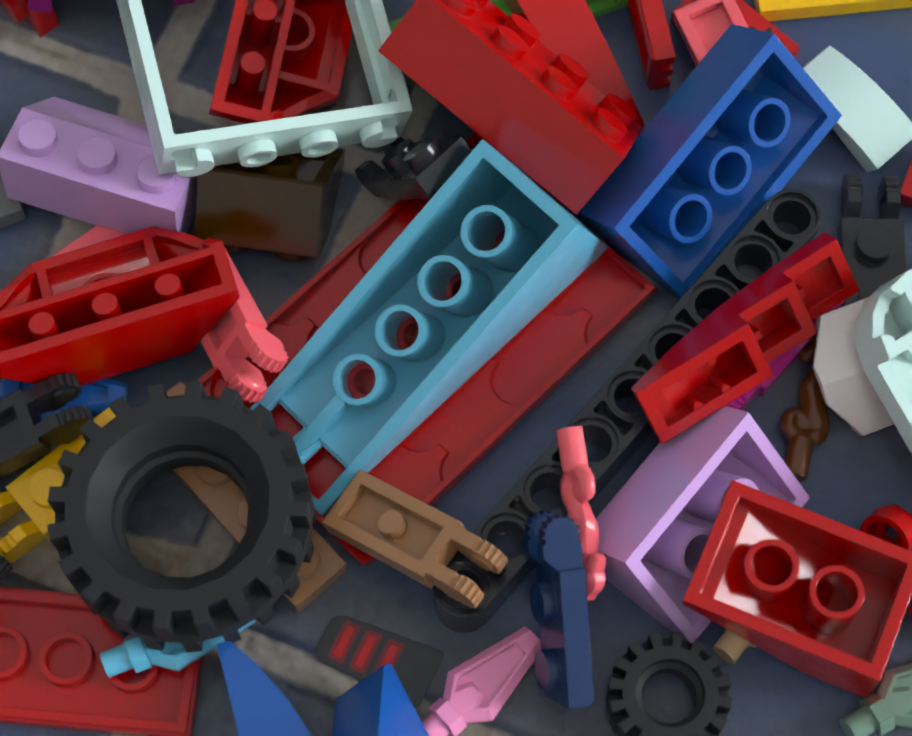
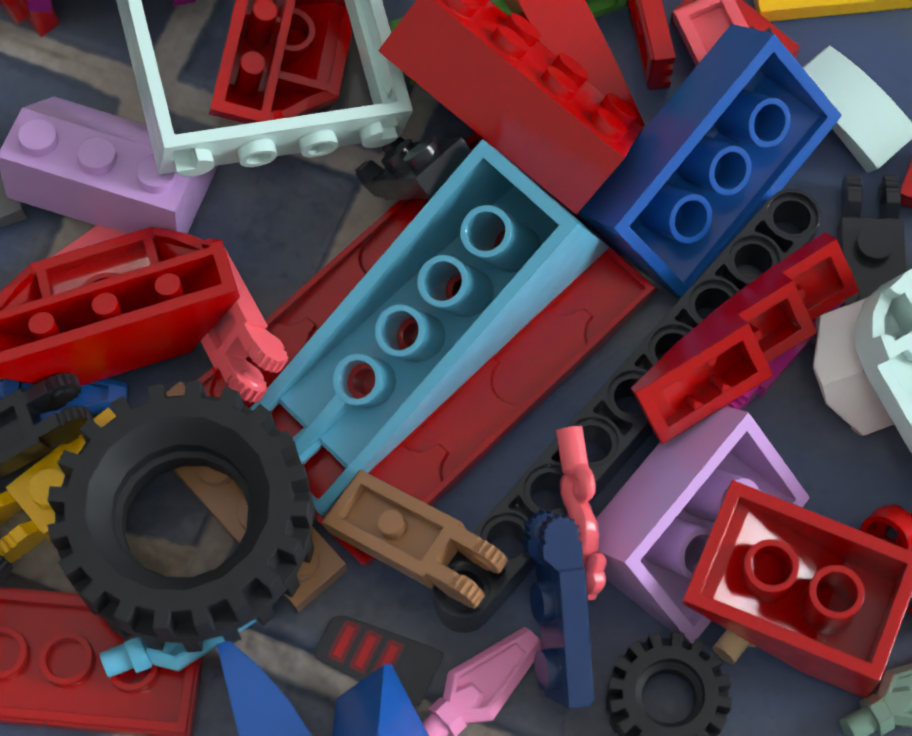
(271, 206): dark brown slope -> none
(805, 425): reddish brown animal -> none

